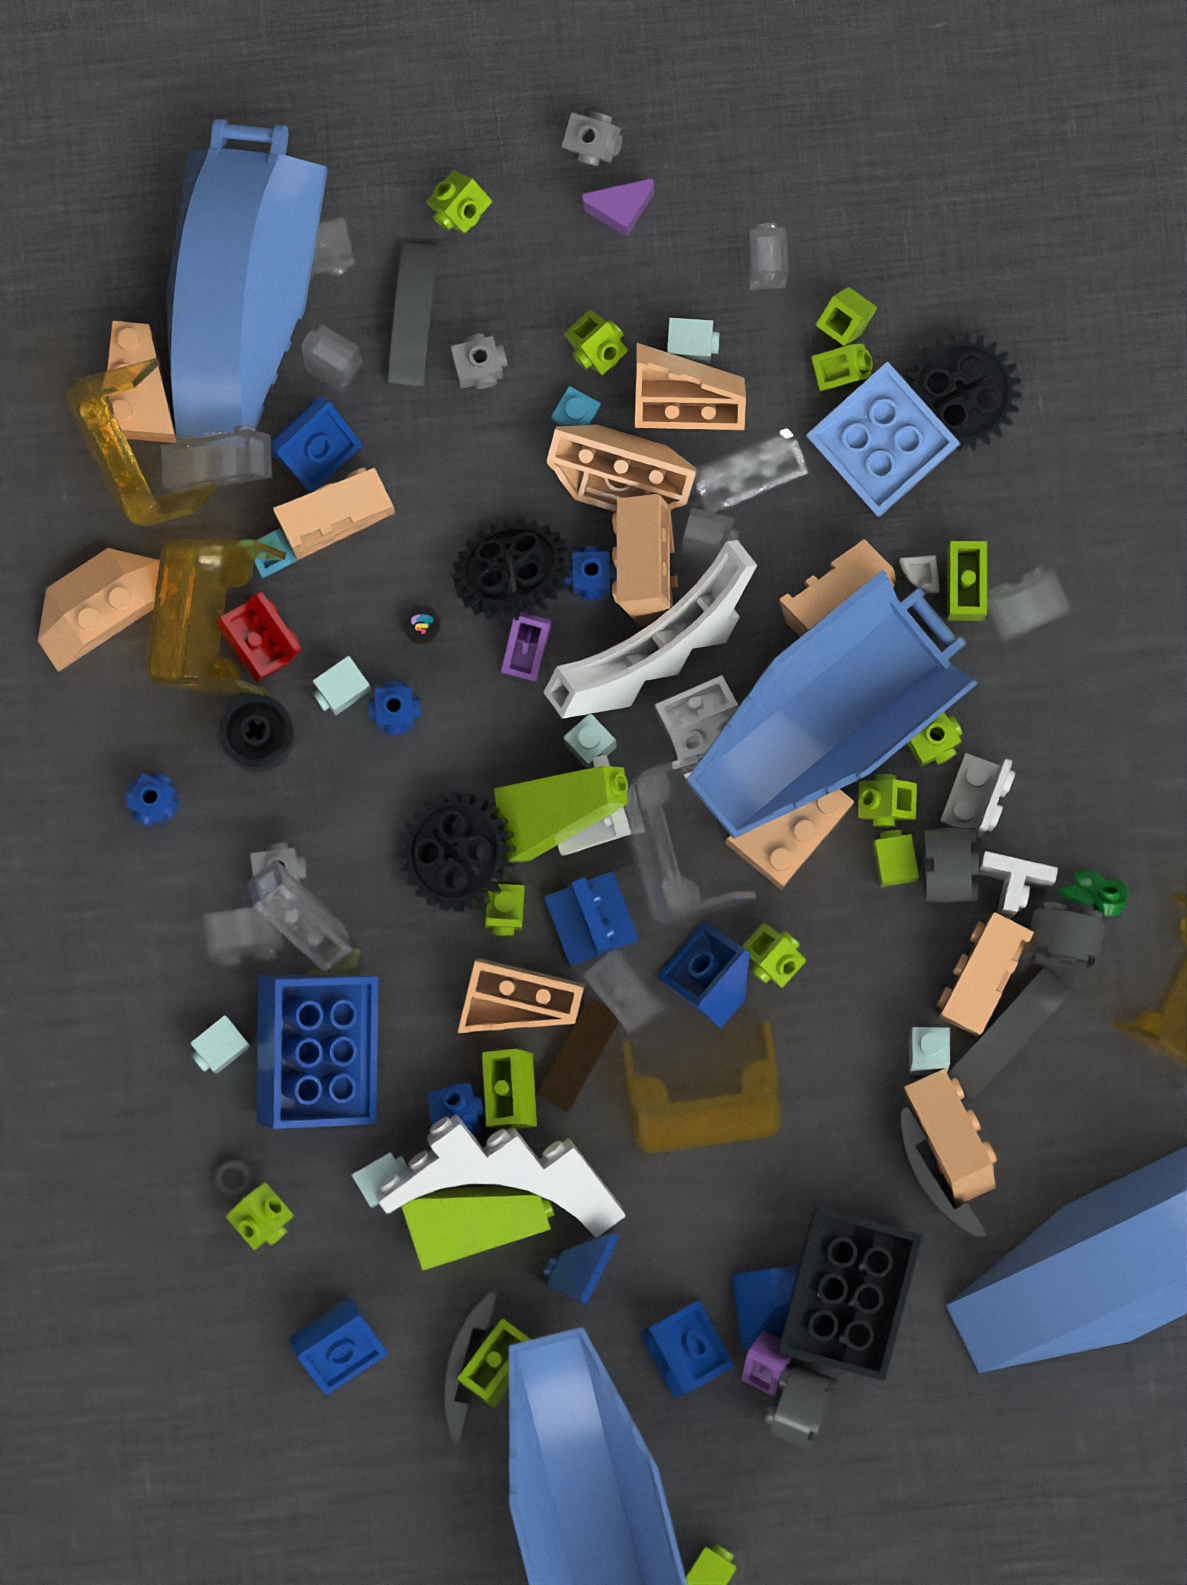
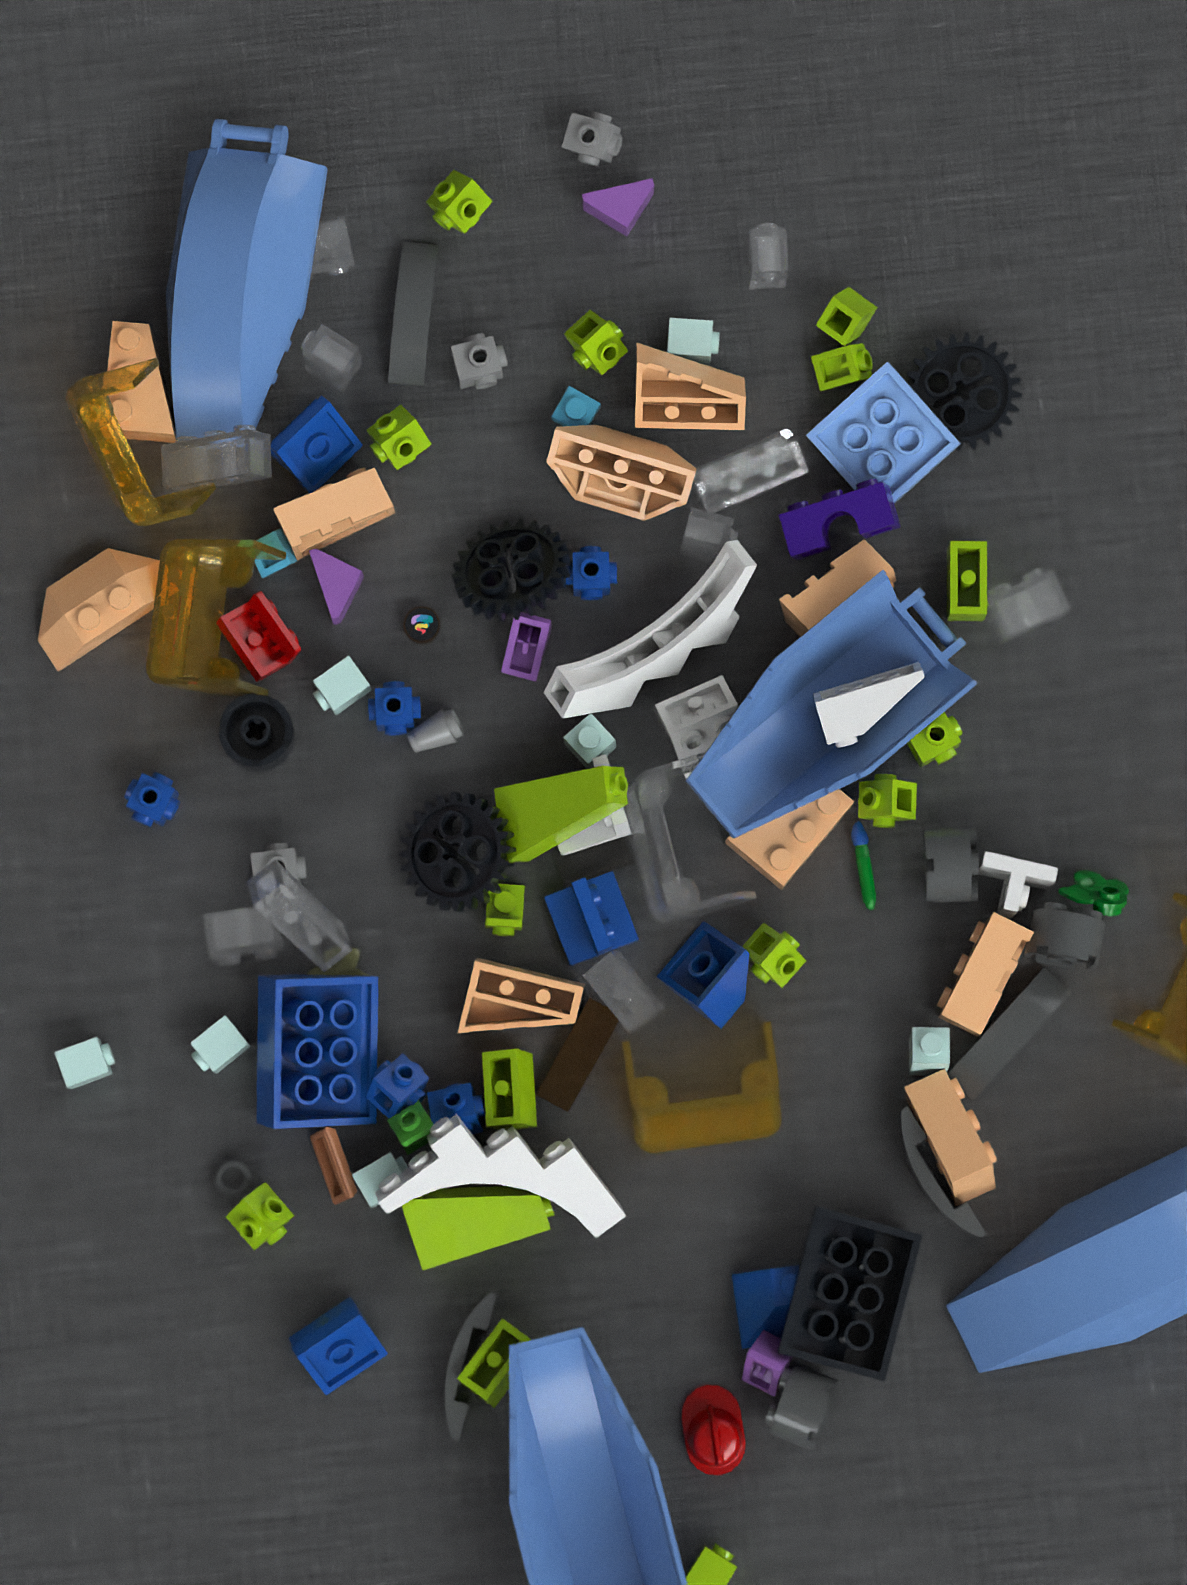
(85, 1062): none -> light aqua brick
(333, 1165): none -> nougat tile
(338, 582): none -> medium lavender slope
(397, 438): none -> lime brick
(397, 1086): none -> blue brick
(411, 1127): none -> bright green bracket
(436, 731): none -> light grey cone
(580, 1267): blue slope -> none
(643, 557): light nougat wedge -> none
(686, 1349): blue bracket -> none
(713, 1430): none -> red piece
(808, 525): none -> dark purple arch
(858, 705): none -> white slope
(864, 865): none -> green piece
(895, 858): lime brick -> none
(921, 572): white tile -> none
(976, 794): white bracket -> none

